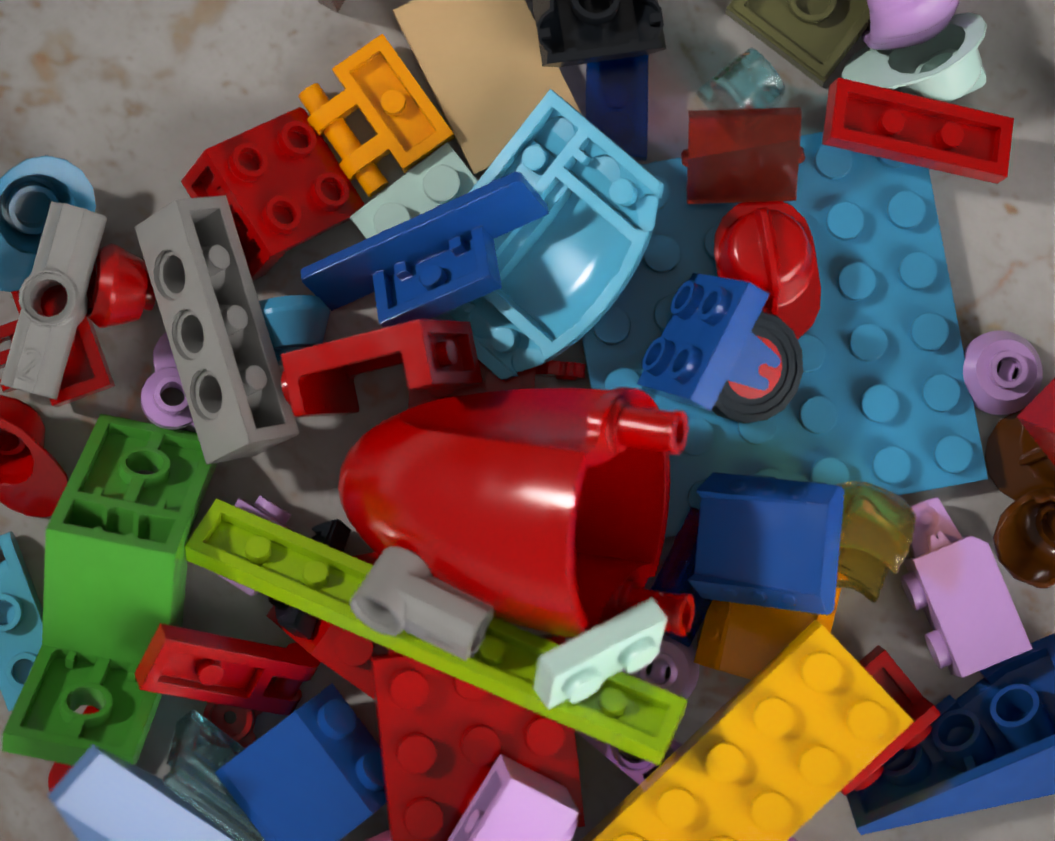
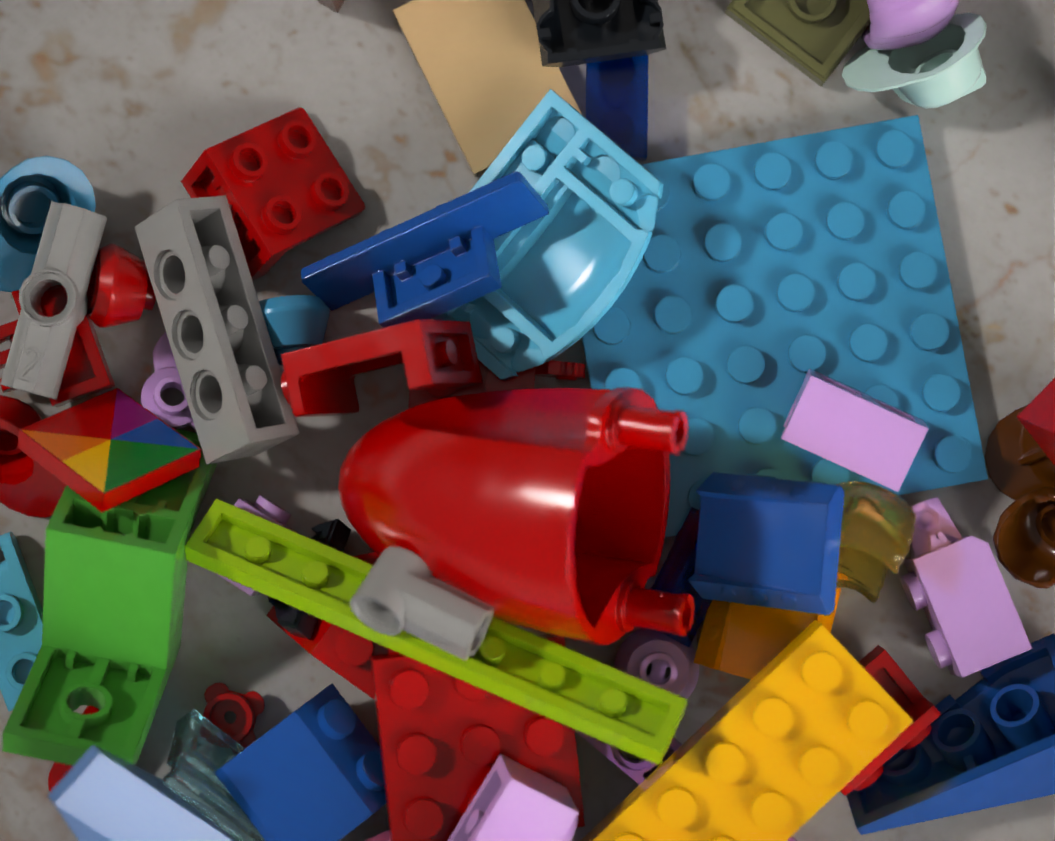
(109, 449): none -> tile
(225, 670): red plate -> none
(392, 105): light orange plate -> none
(423, 188): light aqua plate -> none
(586, 661): light aqua plate -> none
(724, 352): blue plate -> none
(743, 155): clear red piece -> none
(744, 84): clear light blue leg -> none
(776, 253): red piece -> none
(854, 430): none -> lavender hinge
(917, 131): red plate -> none
(996, 390): lavender cone -> none

